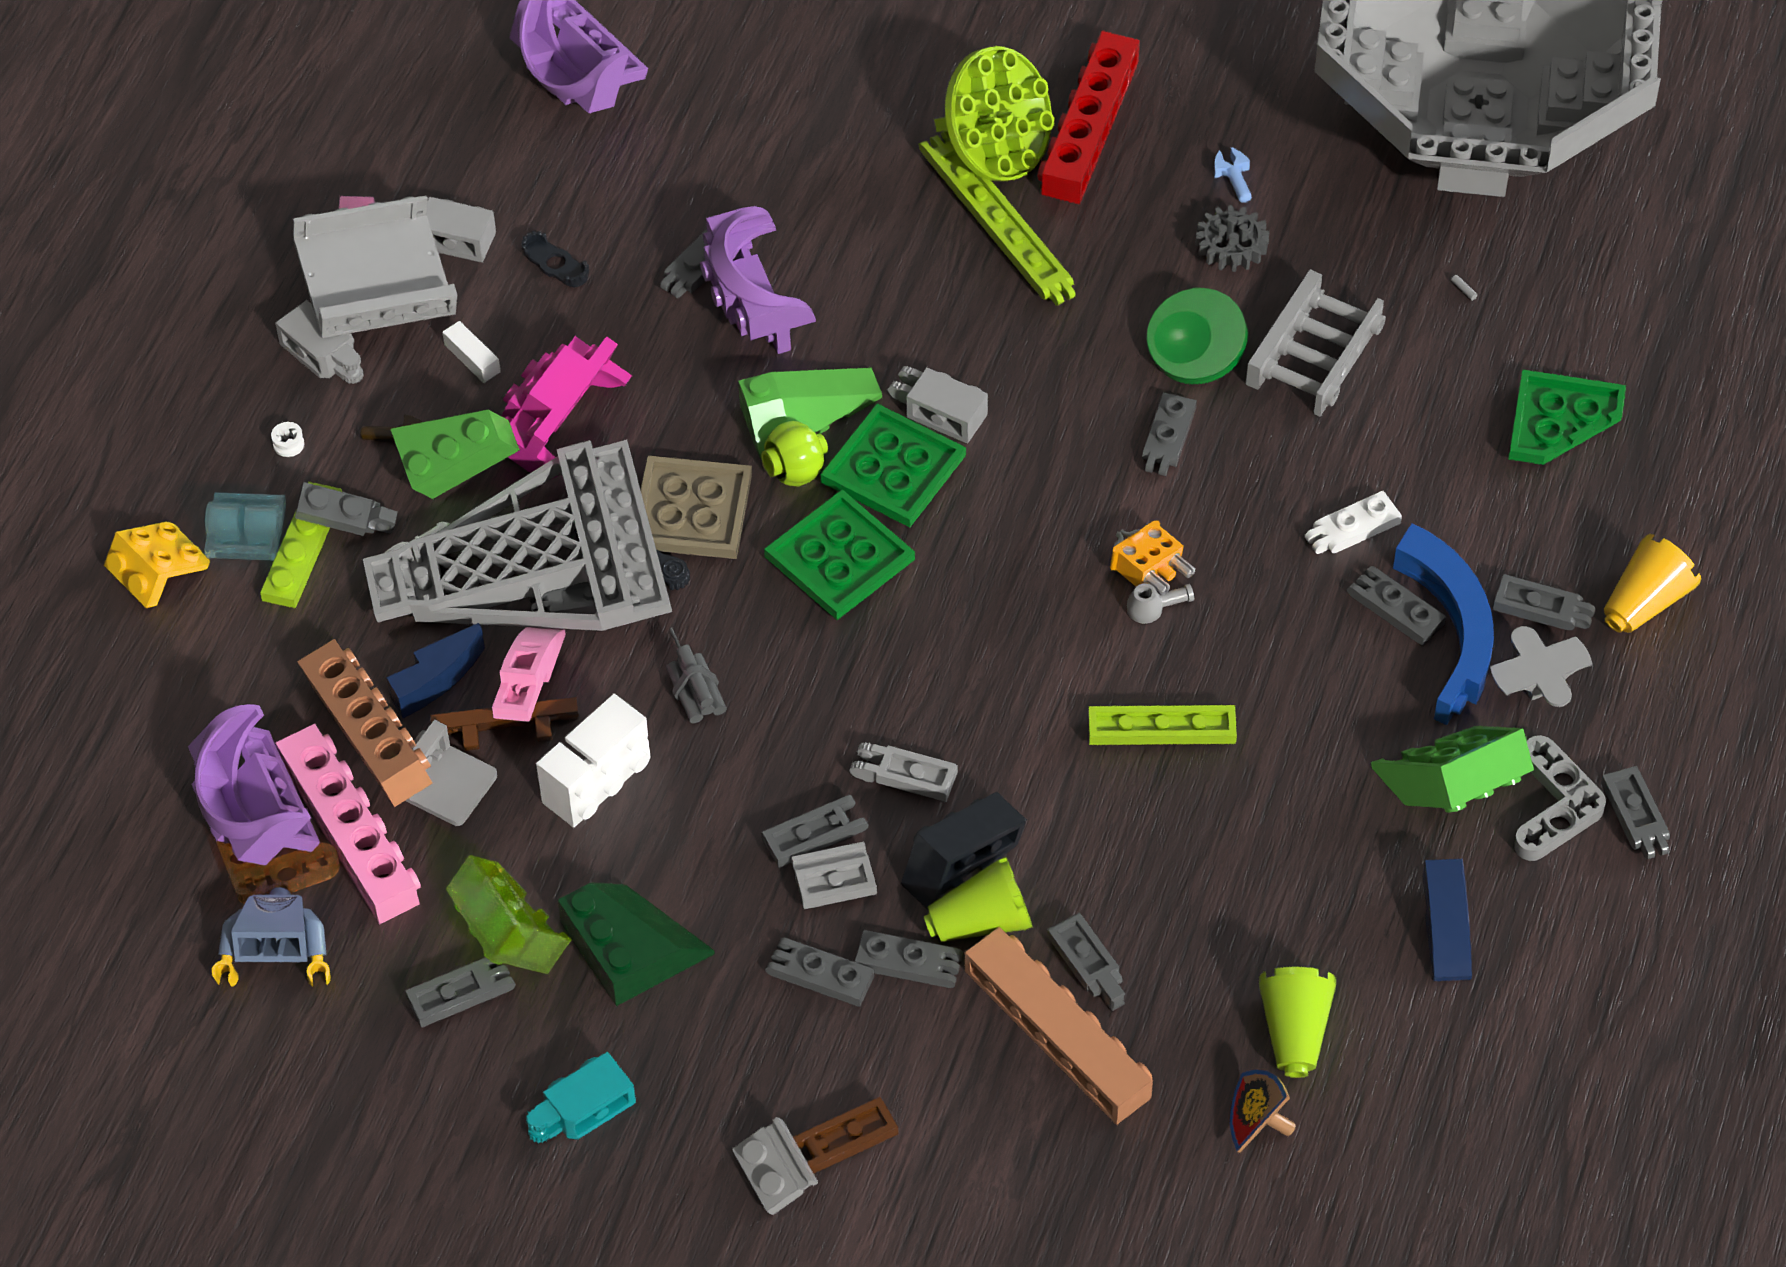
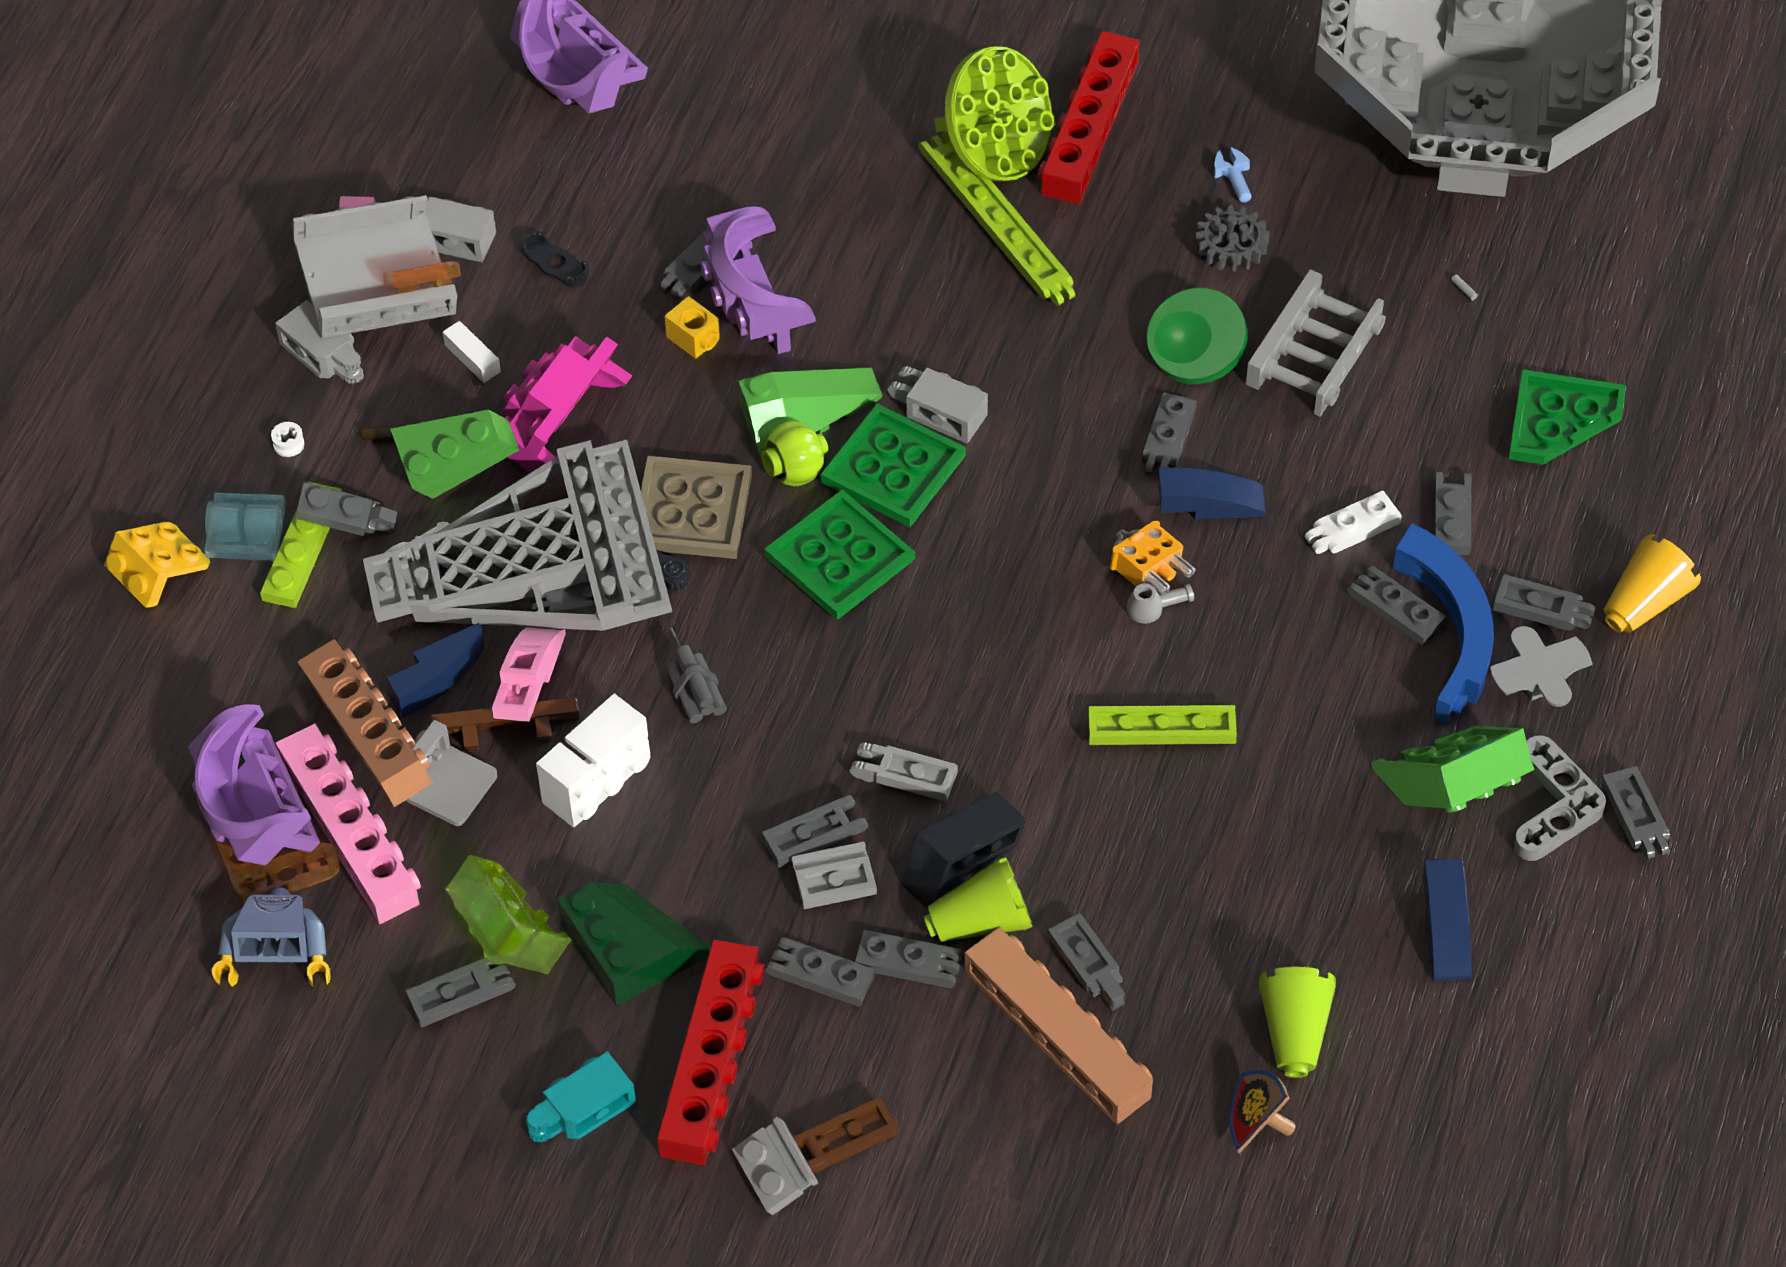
(408, 279): none -> clear orange plate
(692, 327): none -> yellow brick
(694, 1140): none -> red brick
(1209, 494): none -> dark blue slope
(1453, 513): none -> dark grey hinge

